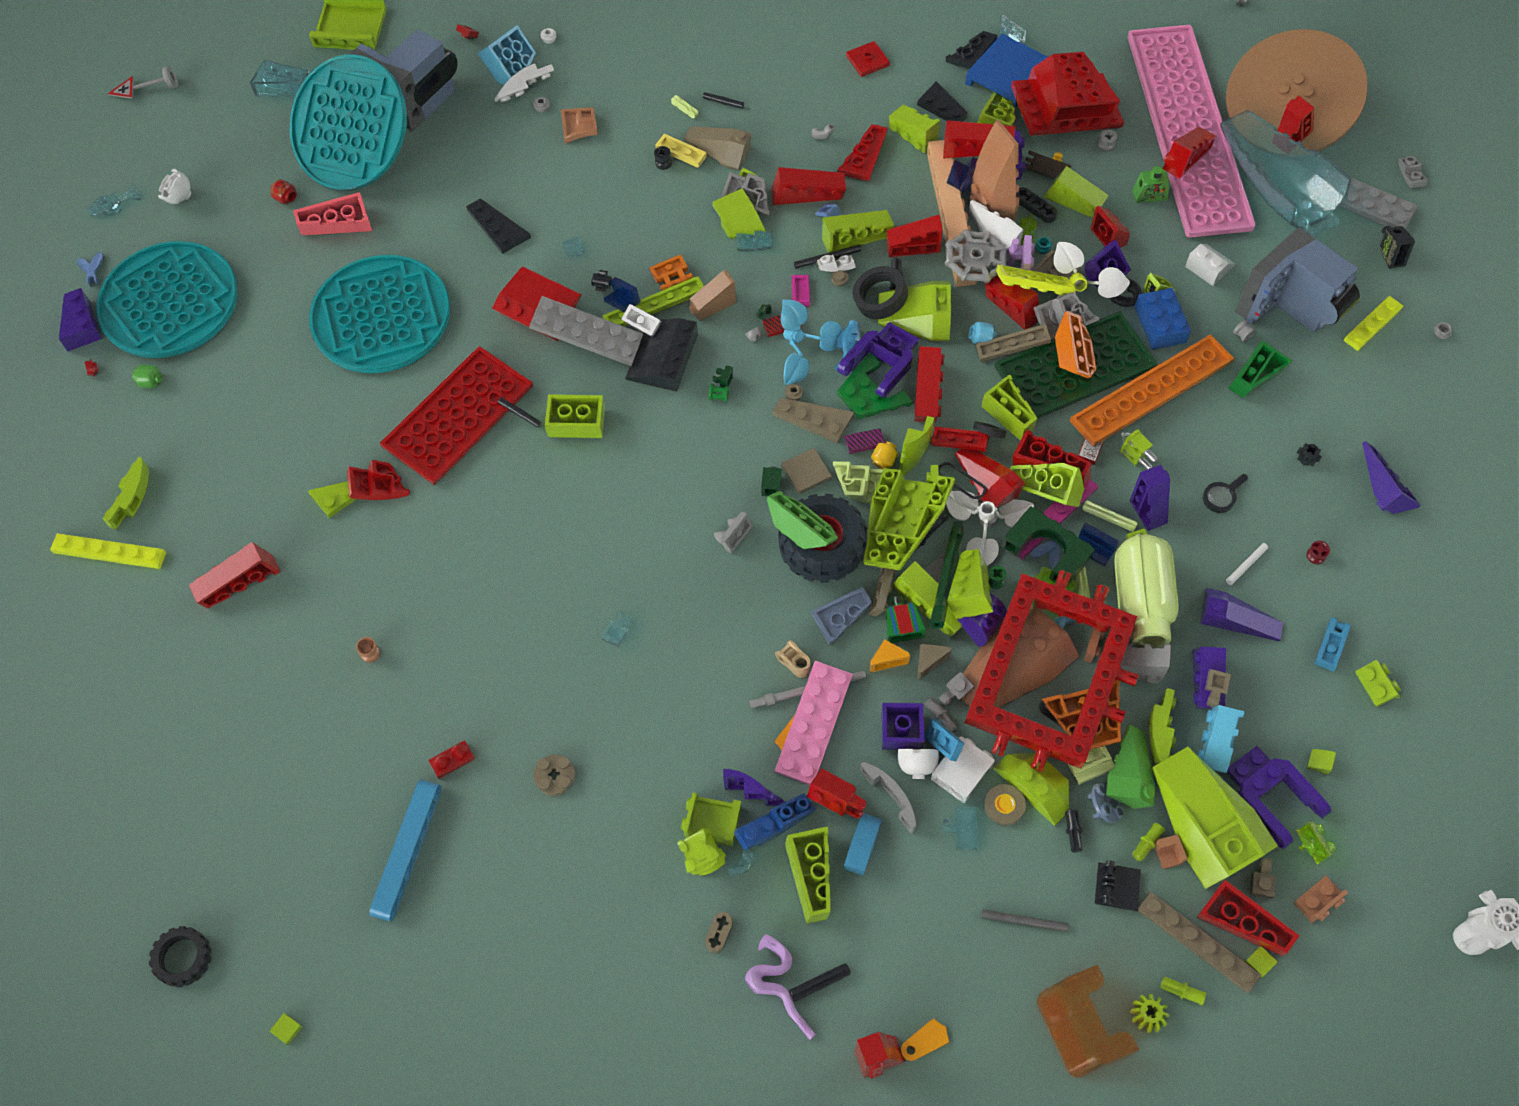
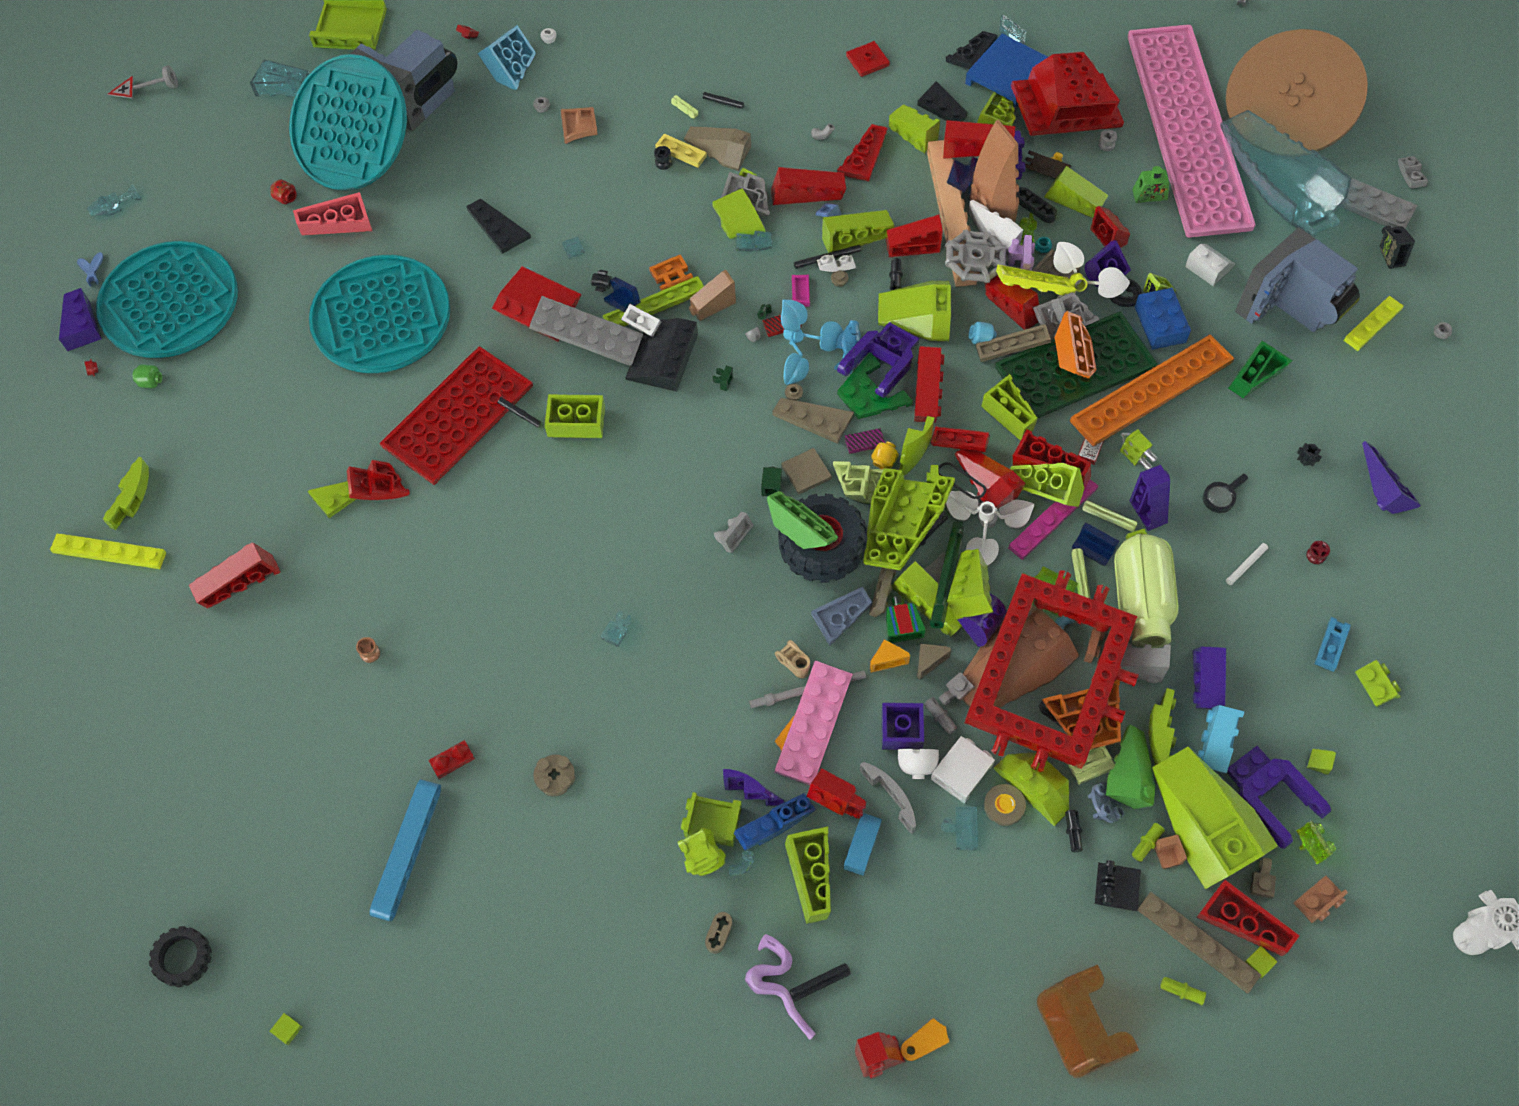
(175, 188): white cylinder -> none
(519, 82): white slope -> none
(724, 390): green bush -> none
(874, 276): black tyre -> none
(943, 739): dark azure plate -> none
(989, 429): black piece -> none
(996, 577): green bush -> none
(1024, 920): flat silver bar -> none
(1036, 525): dark green arch -> none
(1048, 547): medium blue piece -> none
(1150, 1022): lime gear -> none
(1188, 151): red wedge -> none
(1218, 684): dark tan plate -> none
(1233, 614): dark purple wedge -> none
(1244, 331): light grey wheel -> none
(1297, 119): red wedge -> none

